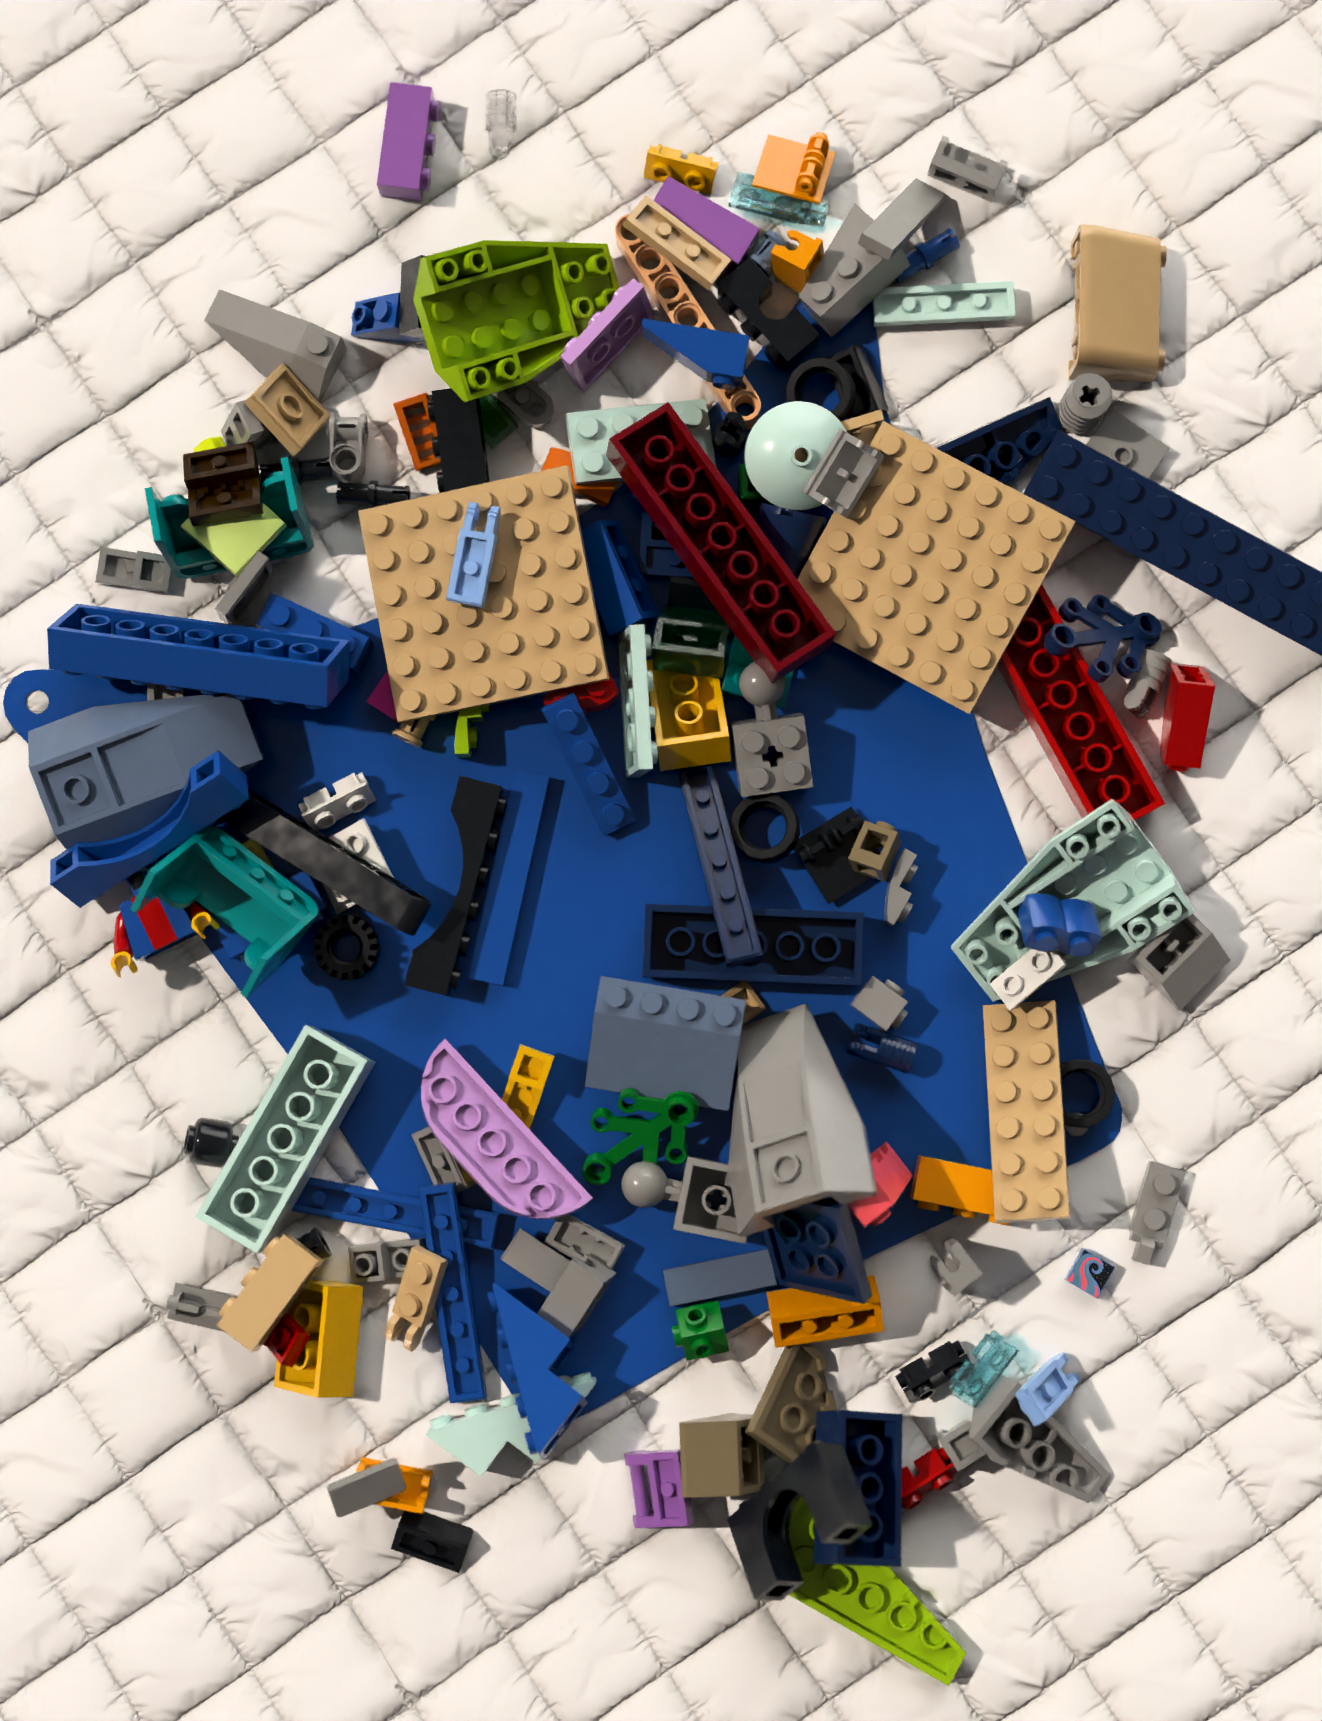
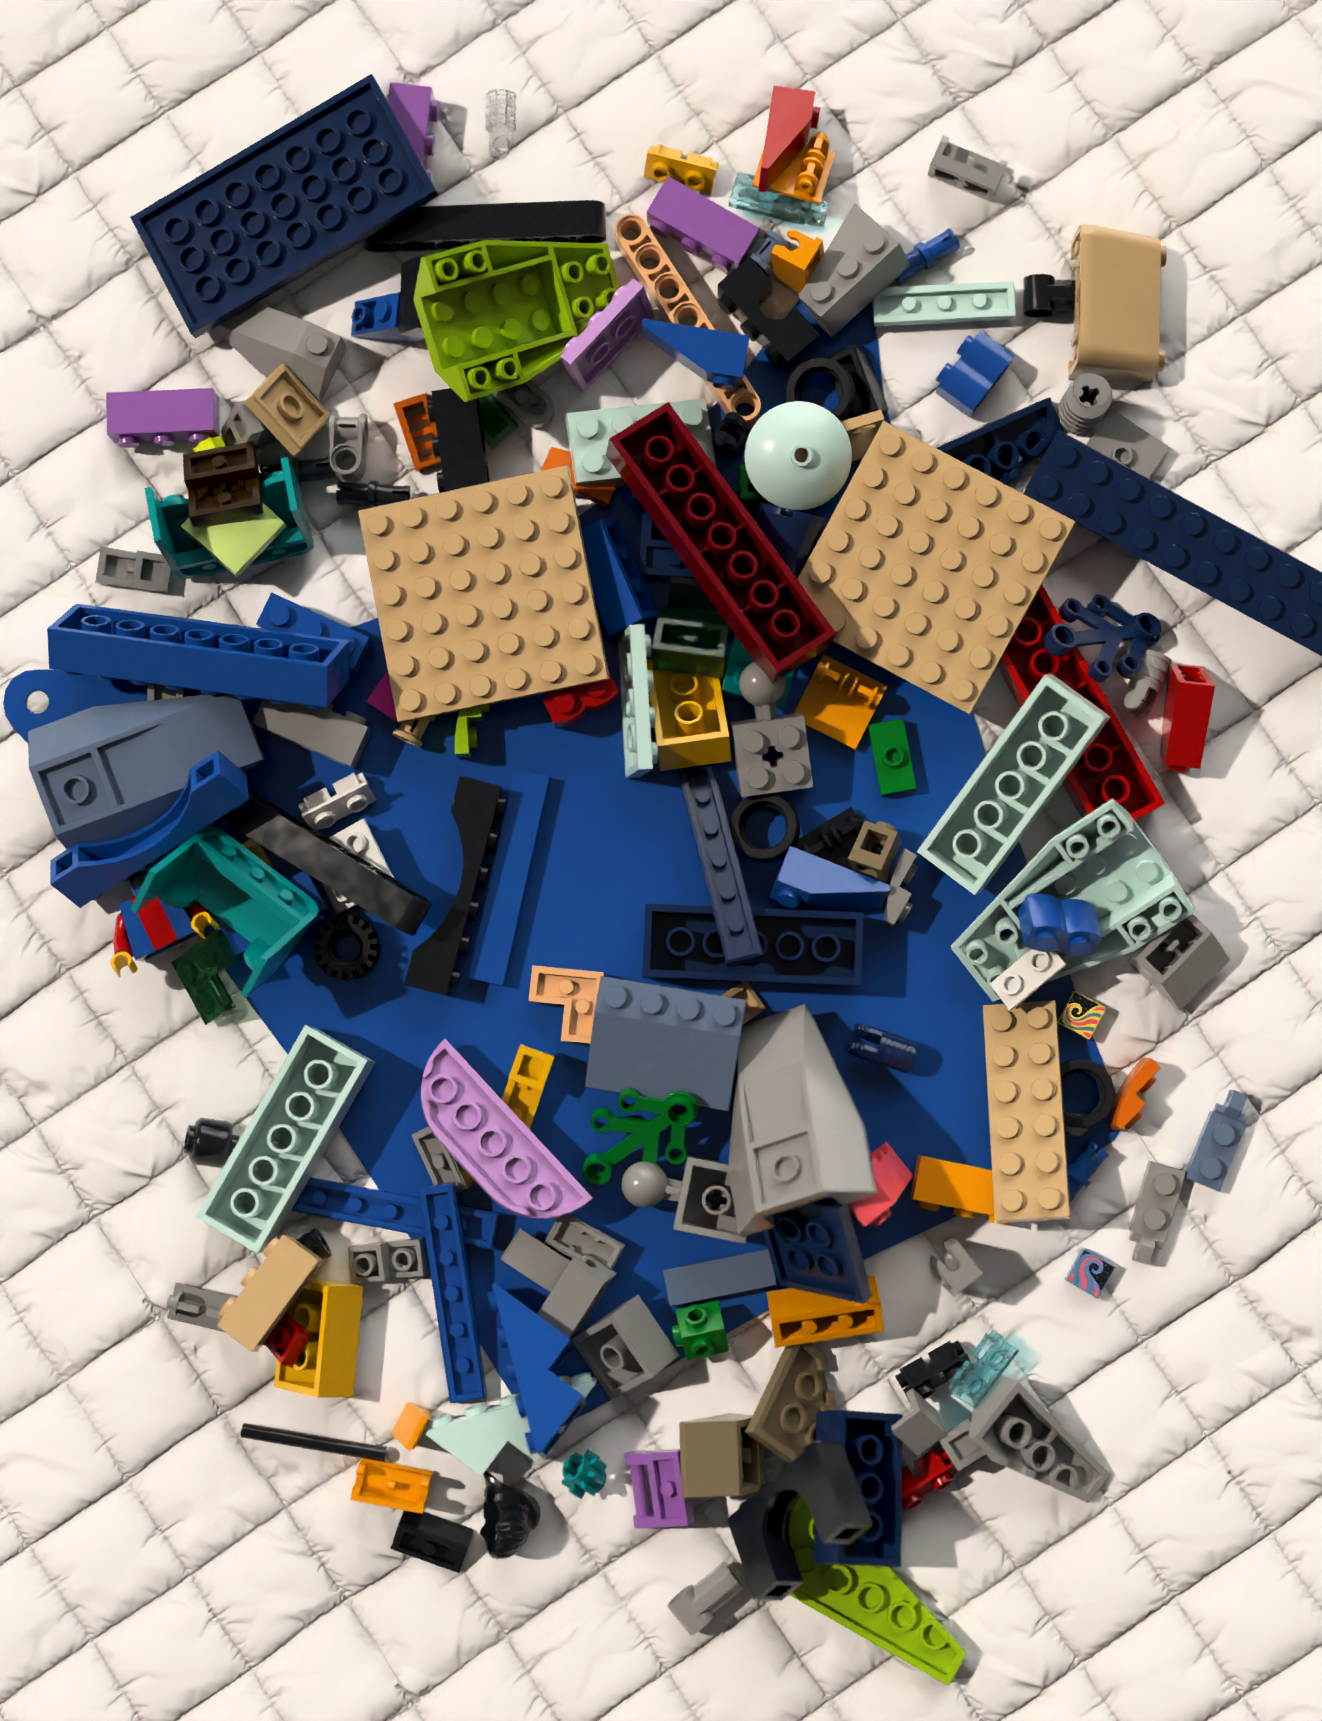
(162, 416): none -> medium lavender brick
(200, 973): none -> clear green plate
(244, 589): light grey plate -> none
(284, 206): none -> dark blue plate
(313, 1442): none -> black bar
(316, 730): none -> light grey brick
(366, 1487): light grey slope -> none
(411, 1425): none -> light orange slope
(416, 1296): tan hinge -> none
(459, 225): none -> black beam
(474, 558): light blue hinge -> none
(508, 1517): none -> black hair
(575, 991): none -> light nougat plate
(584, 1474): none -> teal gear
(588, 764): blue plate -> none
(625, 1347): none -> light grey slope
(676, 242): tan plate -> none
(698, 1603): none -> light grey piece
(787, 131): none -> slope
(818, 884): none -> slope
(840, 701): none -> light orange hinge
(843, 473): light grey hinge -> none
(881, 1003): light grey brick -> none
(891, 757): none -> green plate
(901, 219): light grey tile -> none
(920, 1426): none -> light grey panel
(974, 373): none -> blue brick
(1013, 783): none -> light aqua brick
(1046, 1389): light blue hinge -> none
(1047, 296): none -> black piece
(1081, 1015): none -> tile
(1083, 1169): none -> blue pin
(1127, 1103): none -> orange slope
(1218, 1142): none -> sand blue hinge

